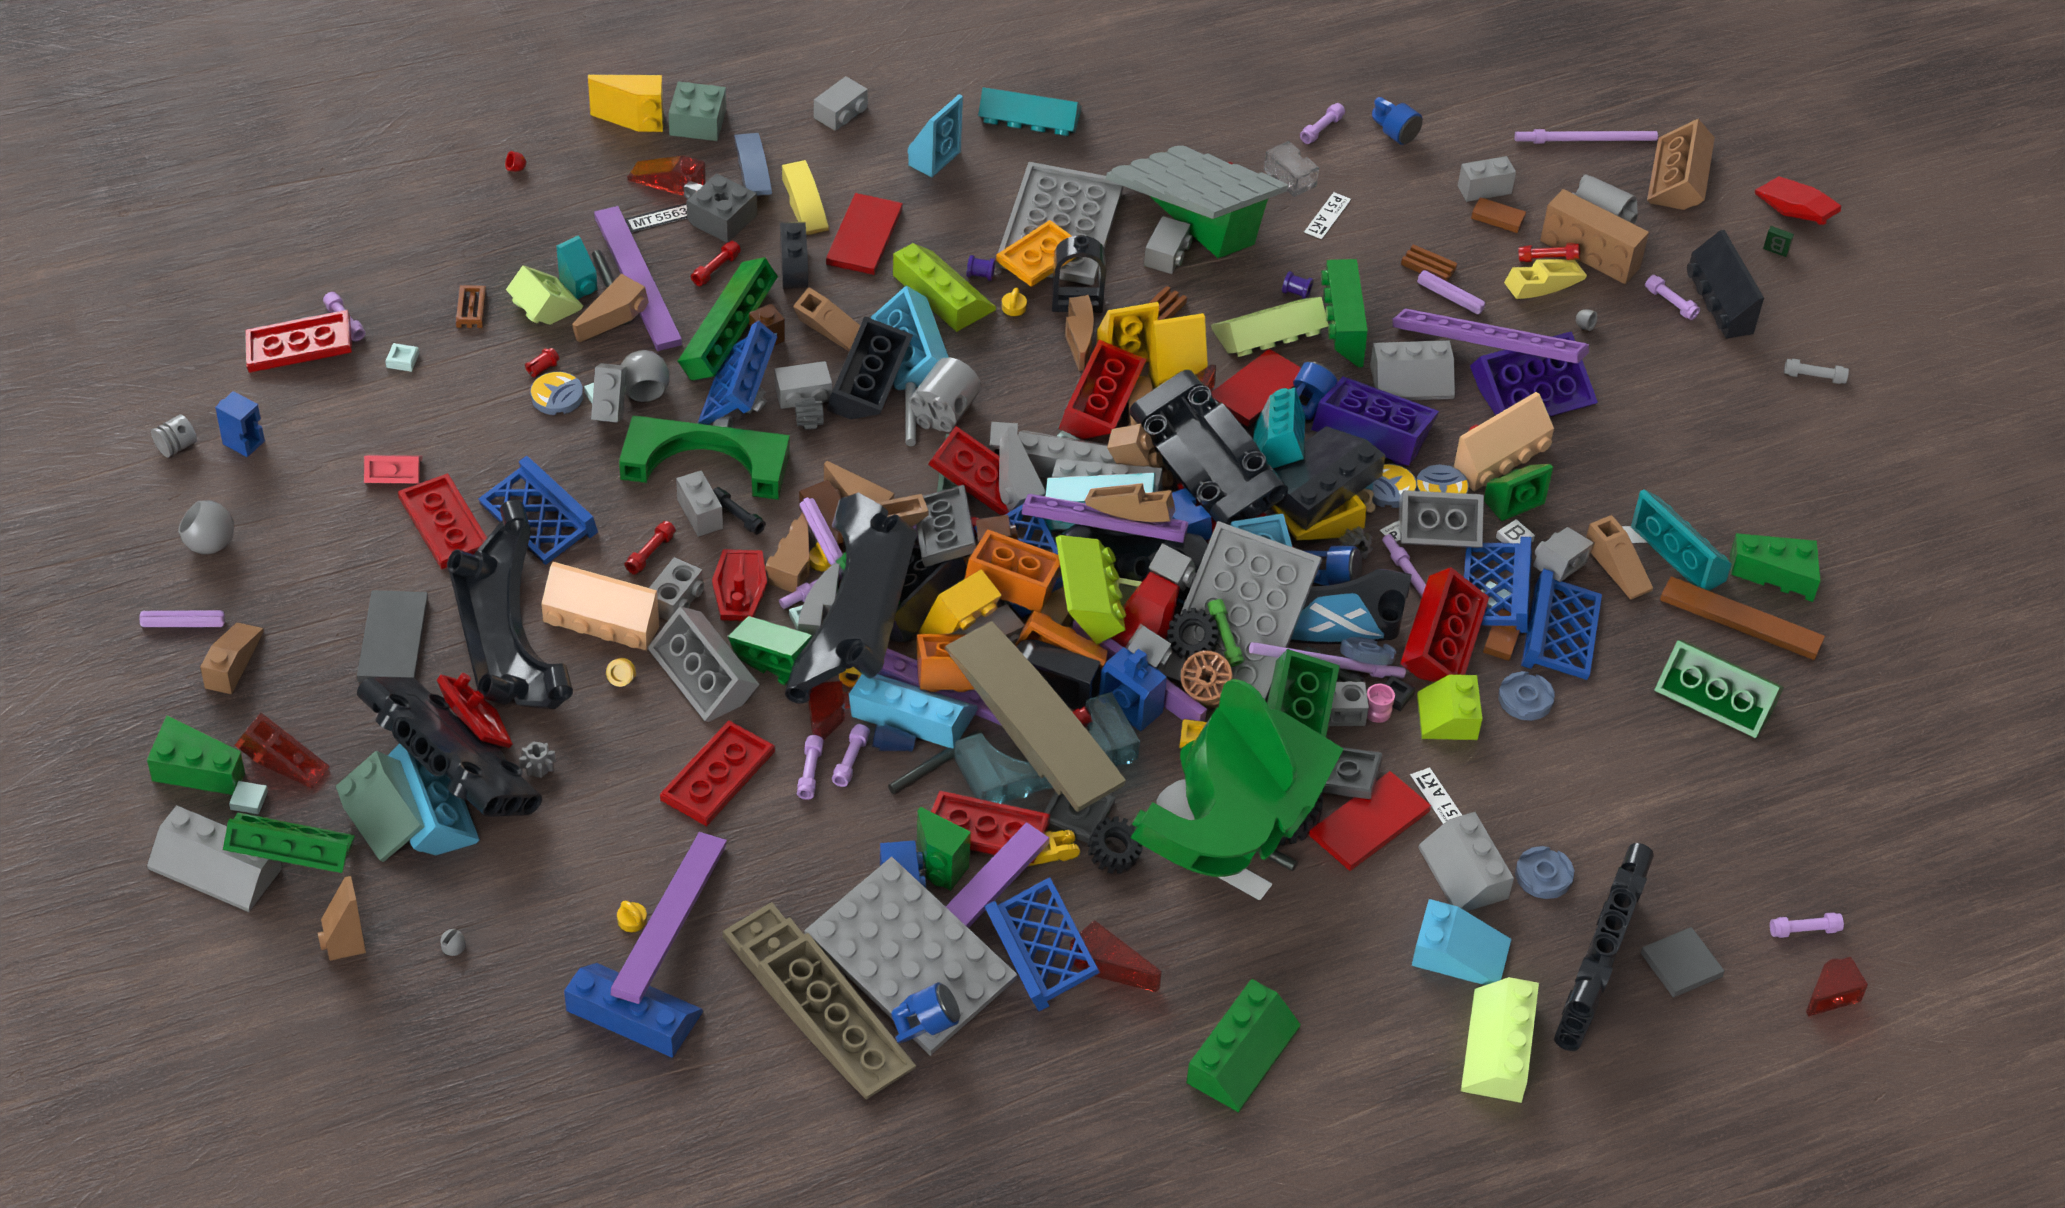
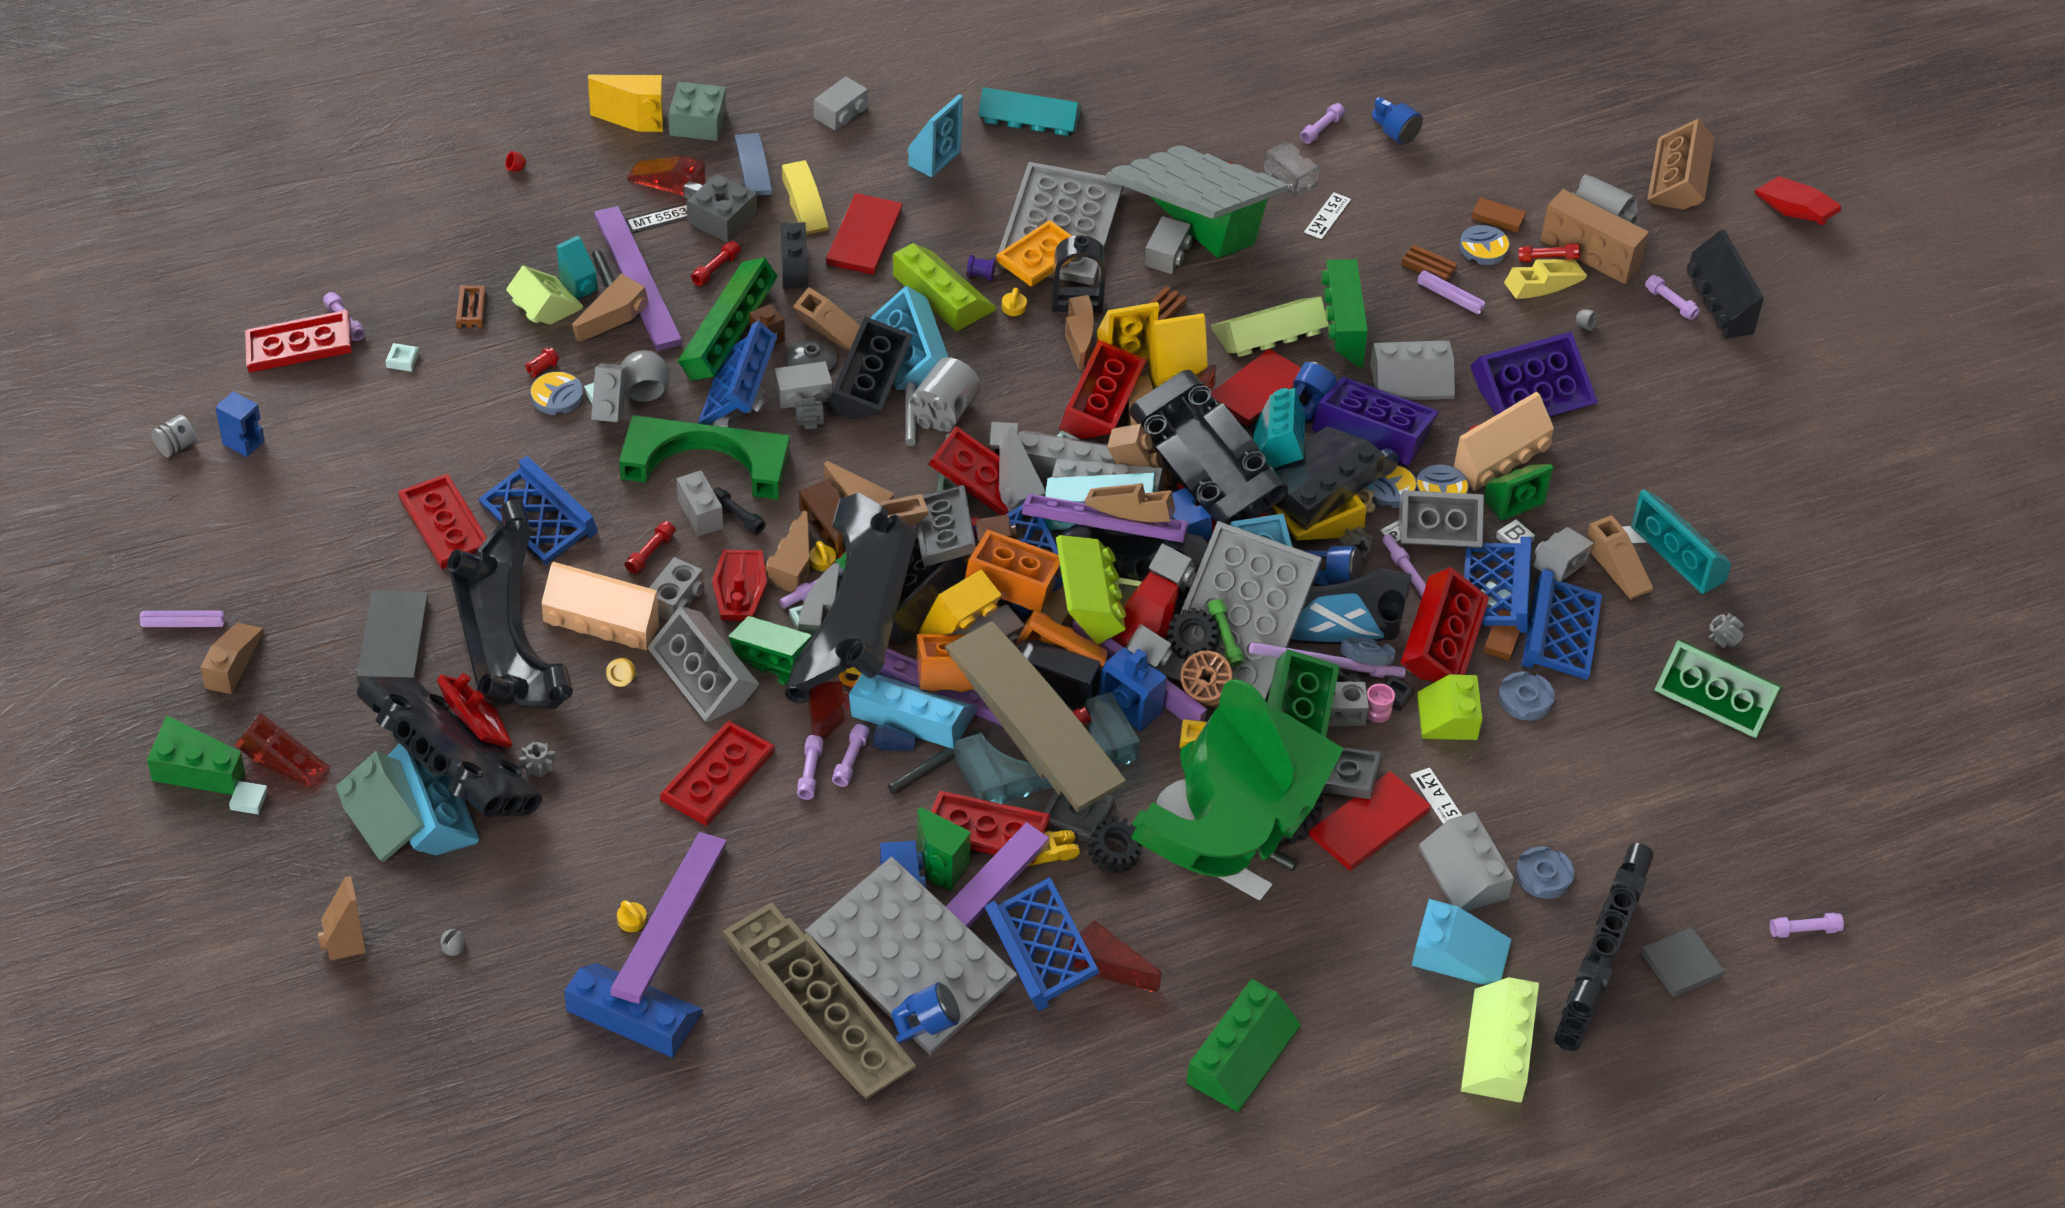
(193, 854): light grey slope -> none
(206, 527): light grey helmet -> none
(288, 842): green fence -> none
(392, 468): coral panel -> none
(812, 351): none -> dark grey dish
(821, 530): lavender axle -> none
(1297, 285): dark purple bush -> none
(1391, 461): none -> dark blue tile
(1484, 244): none -> tile
(1486, 178): light grey brick -> none
(1491, 335): medium lavender tile -> none
(1539, 136): lavender bar -> none
(1726, 630): none -> light grey gear
(1742, 618): dark orange tile -> none
(1777, 561): green wedge -> none
(1778, 241): dark green tile -> none
(1794, 367): light grey bar -> none
(1837, 986): clear red slope -> none

